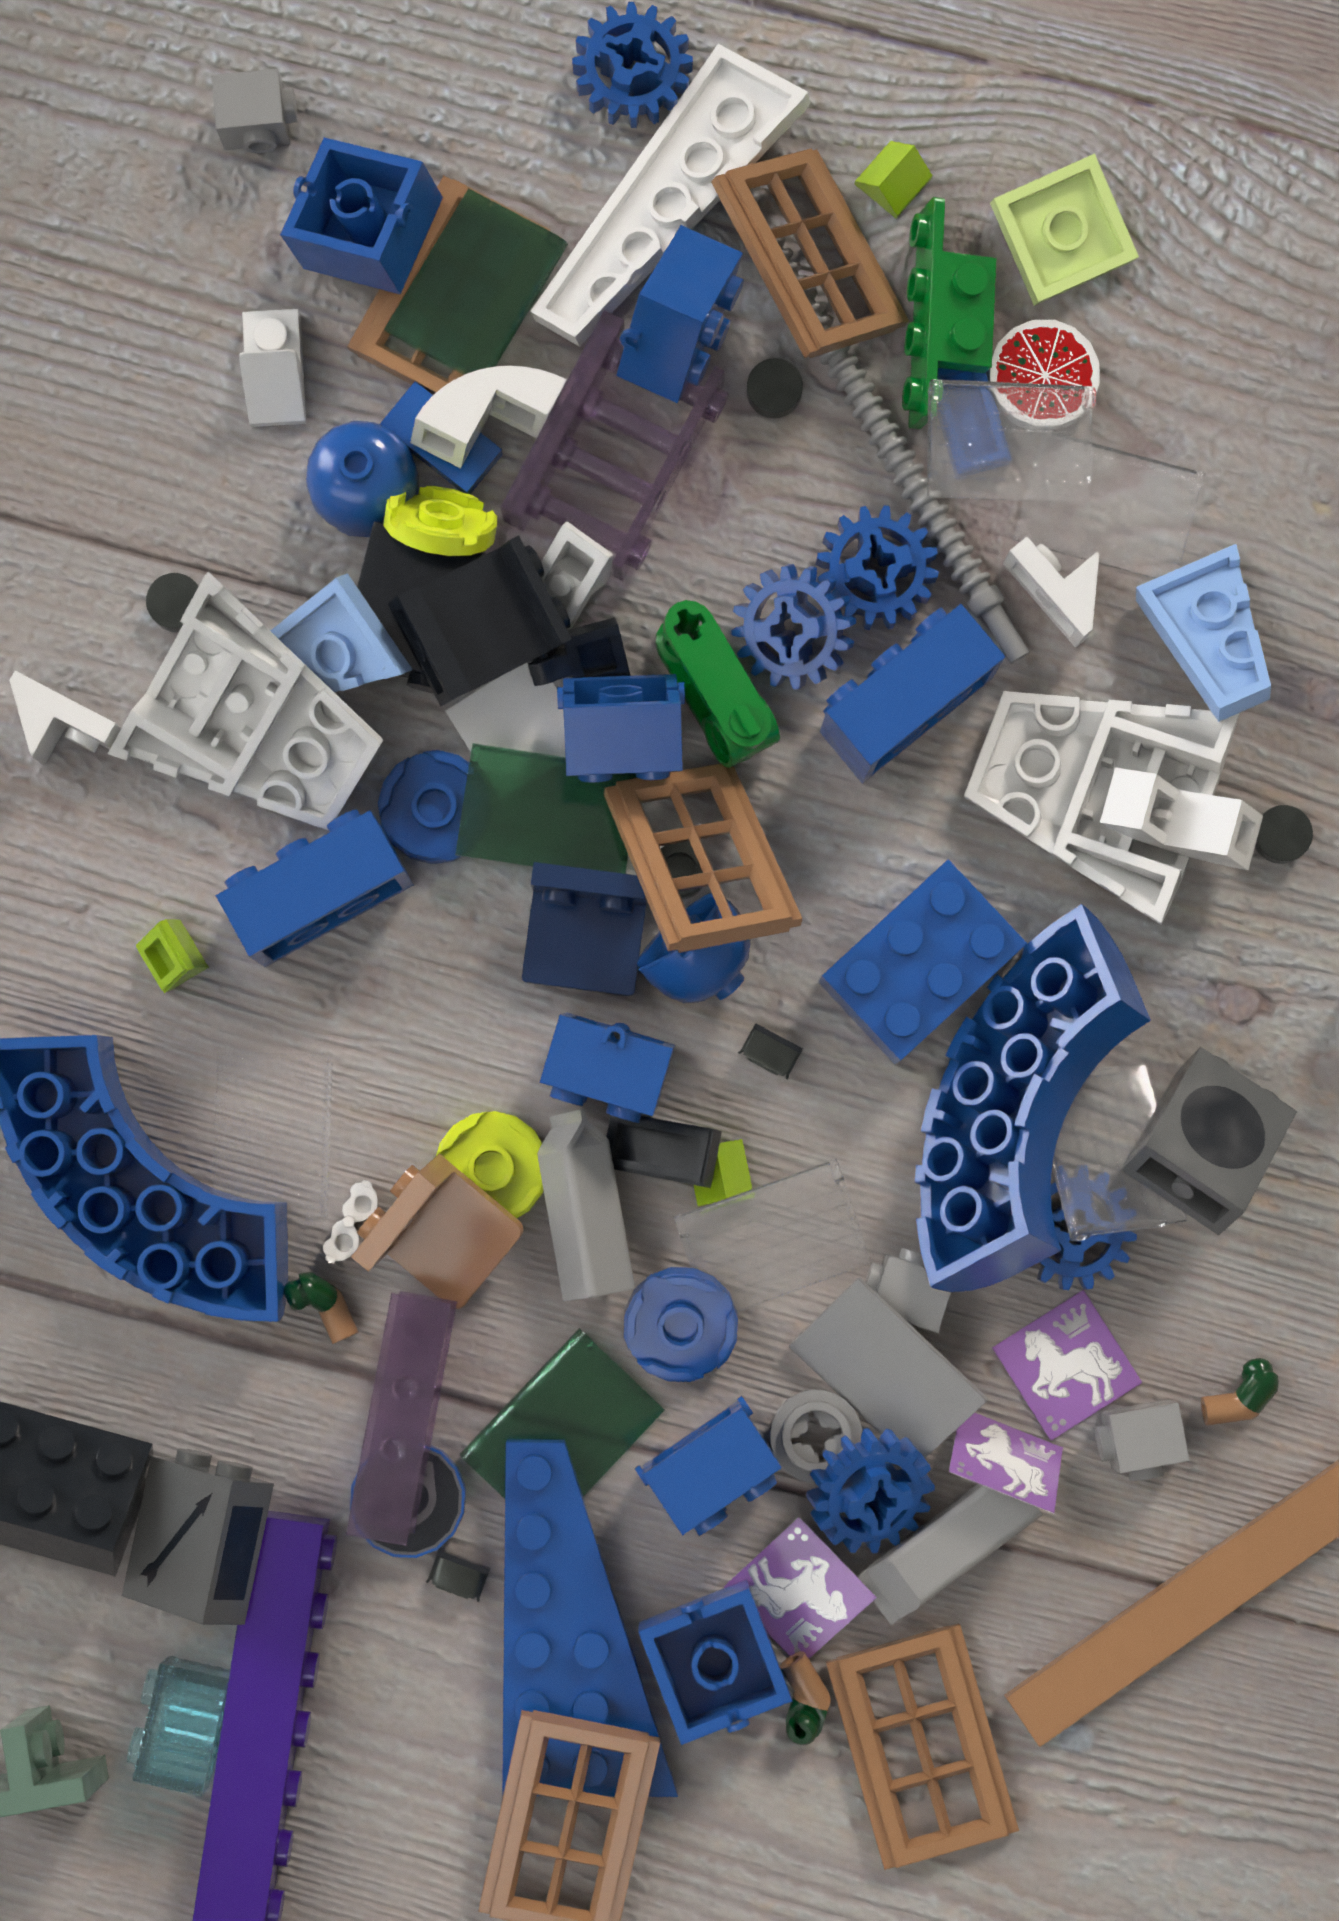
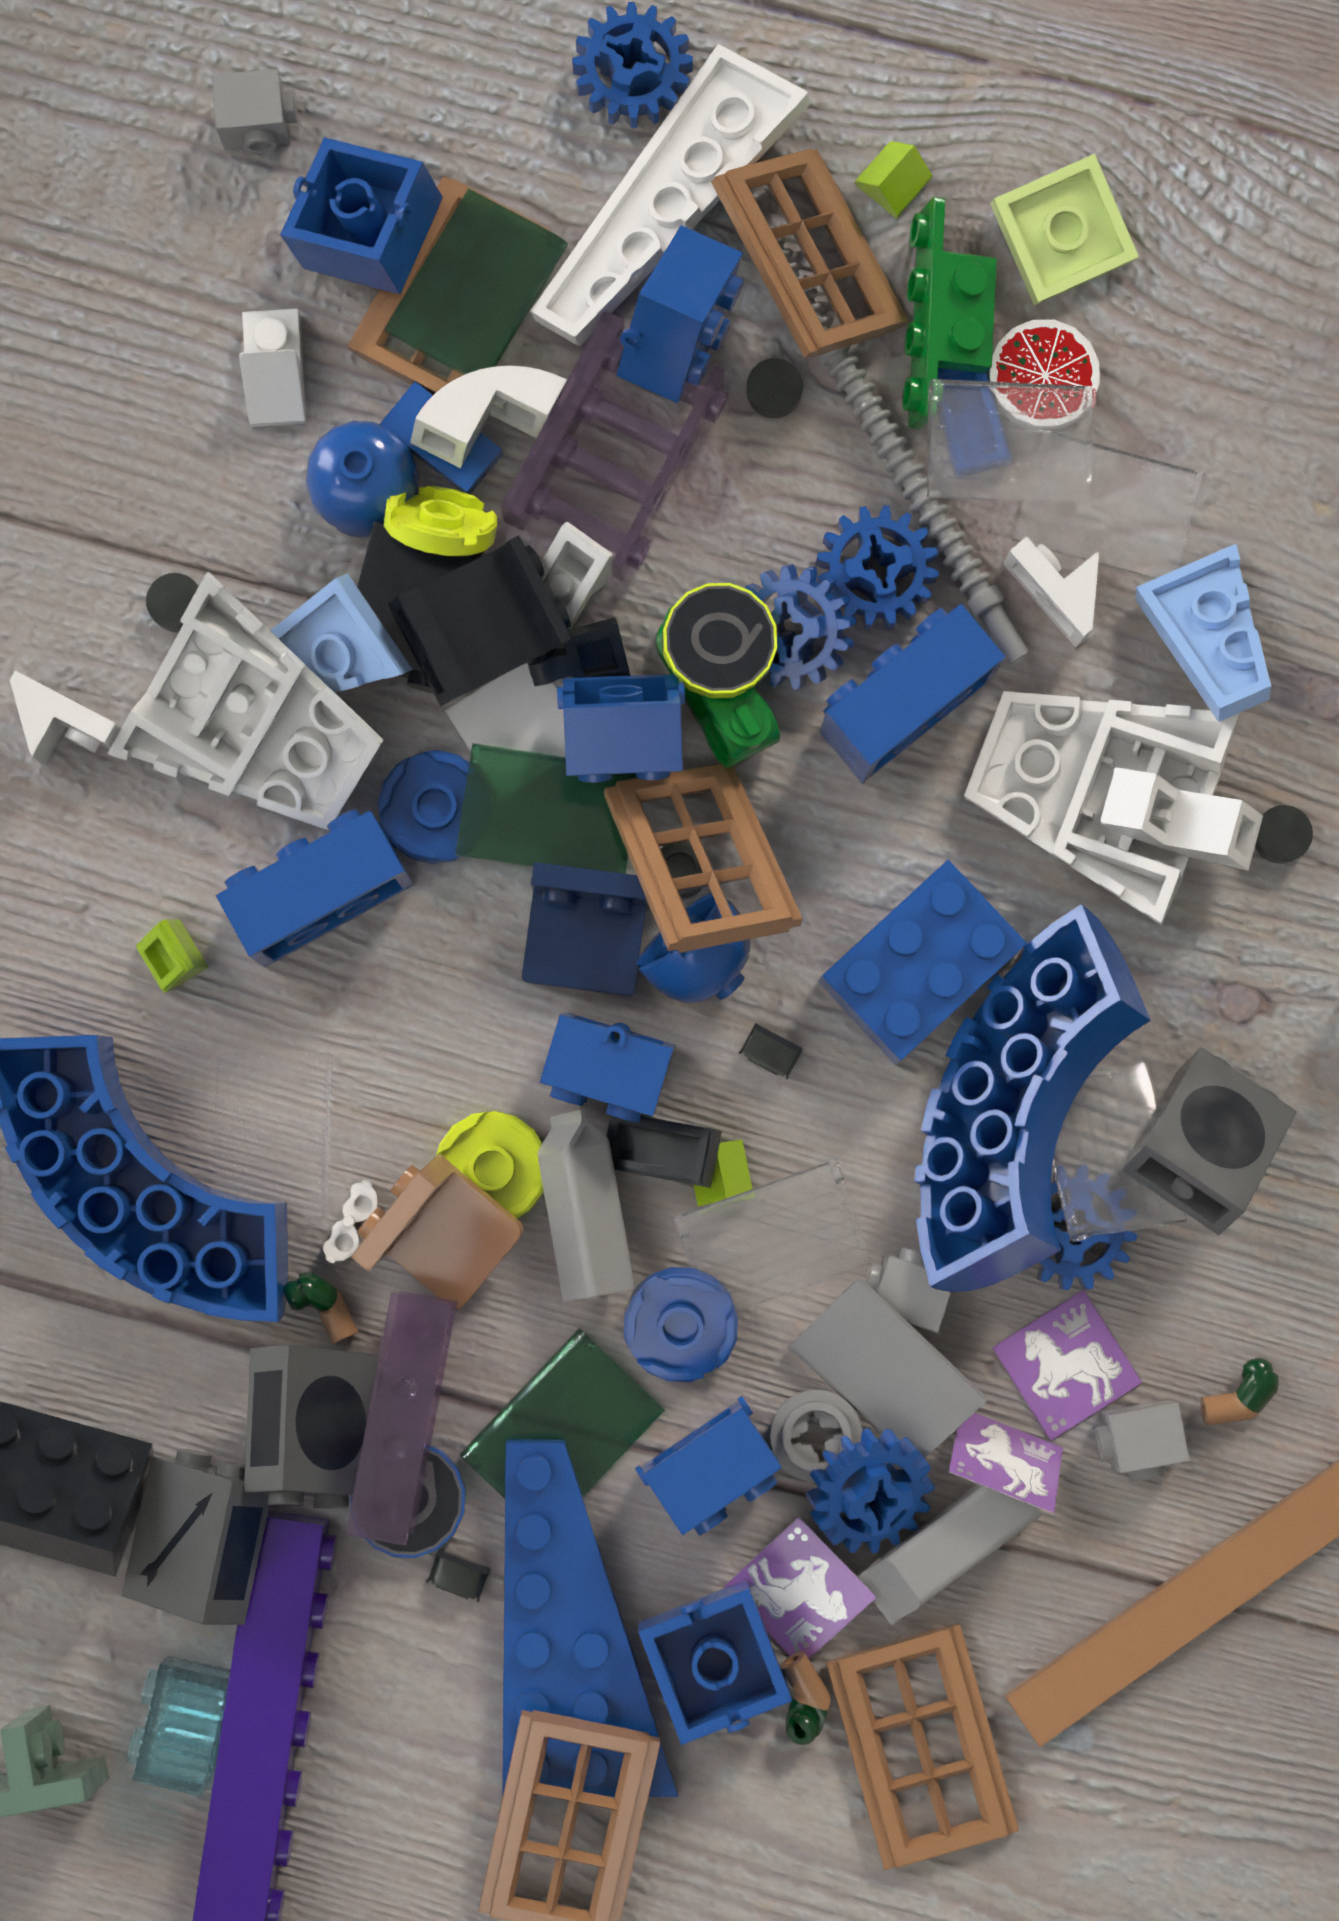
(306, 1423): none -> brick
(719, 640): none -> black tile

